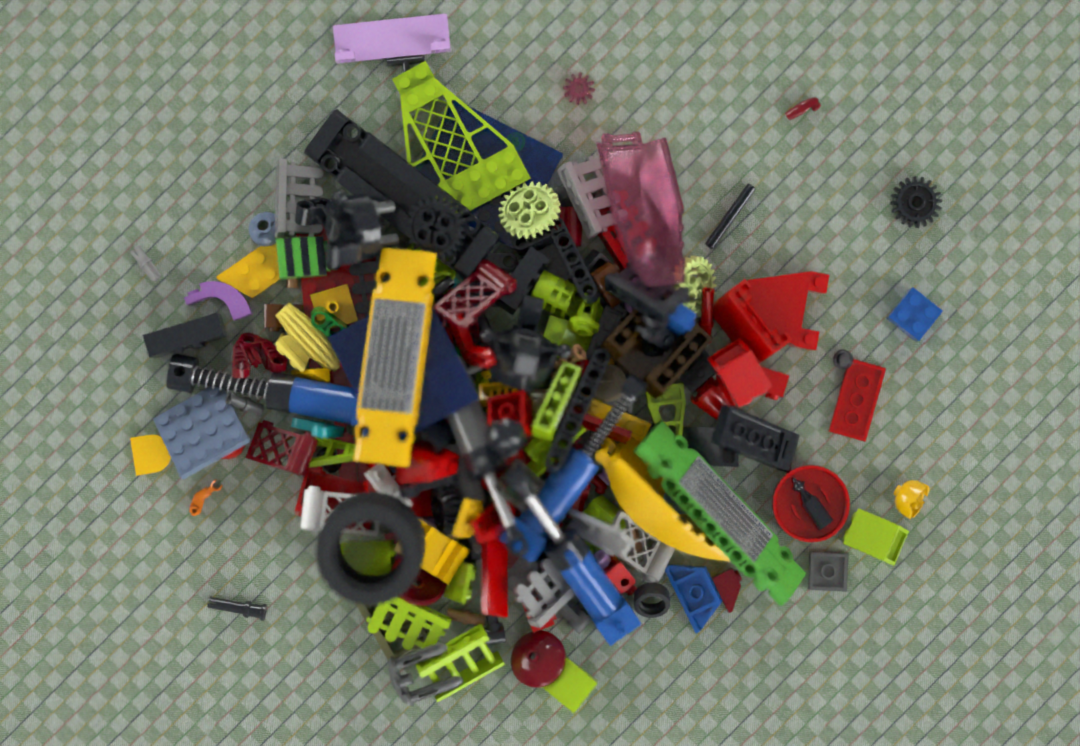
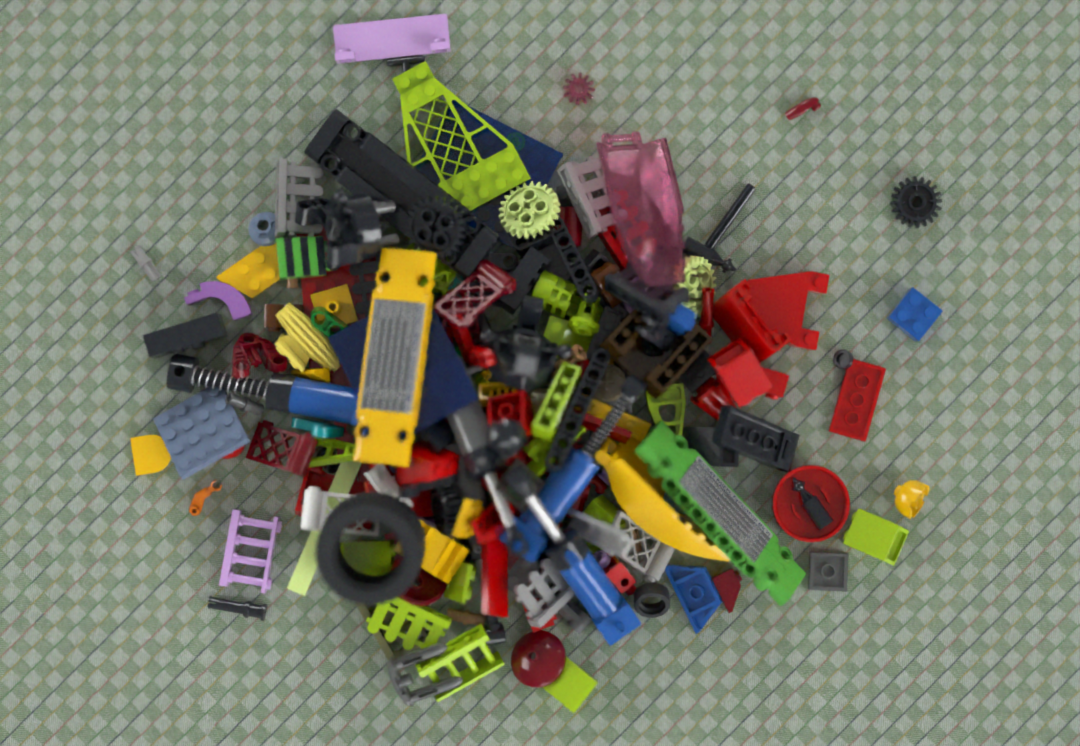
(232, 557): none -> lavender fence
(307, 563): none -> yellowish green tile
(442, 286): black pin -> none
(695, 248): none -> black wheel

